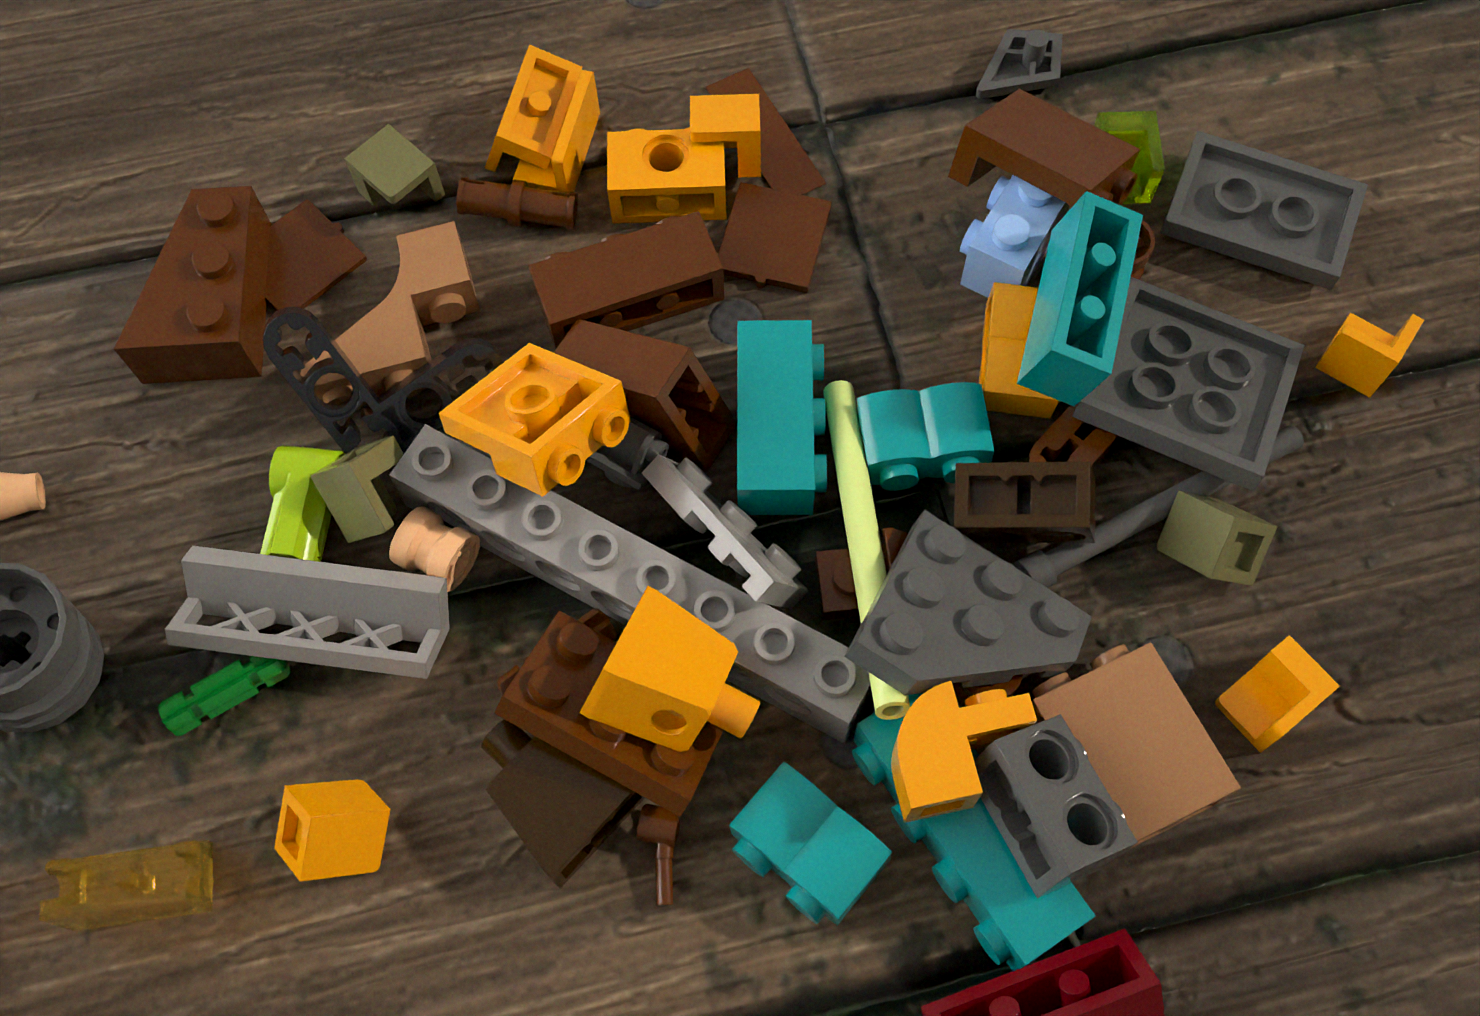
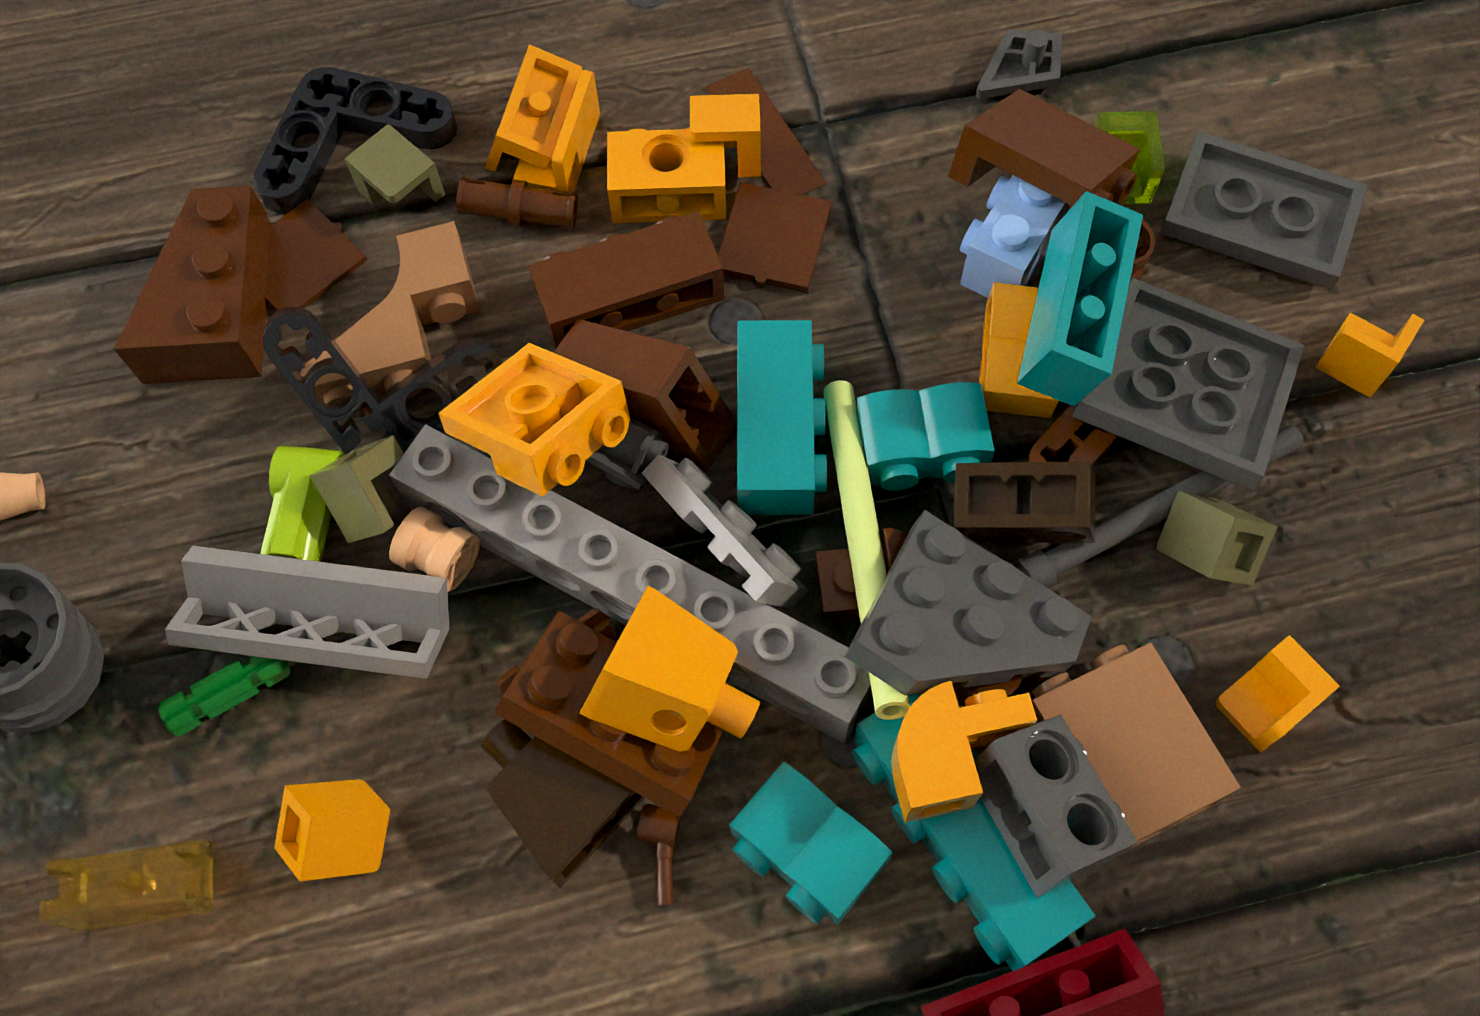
(331, 117): none -> black beam

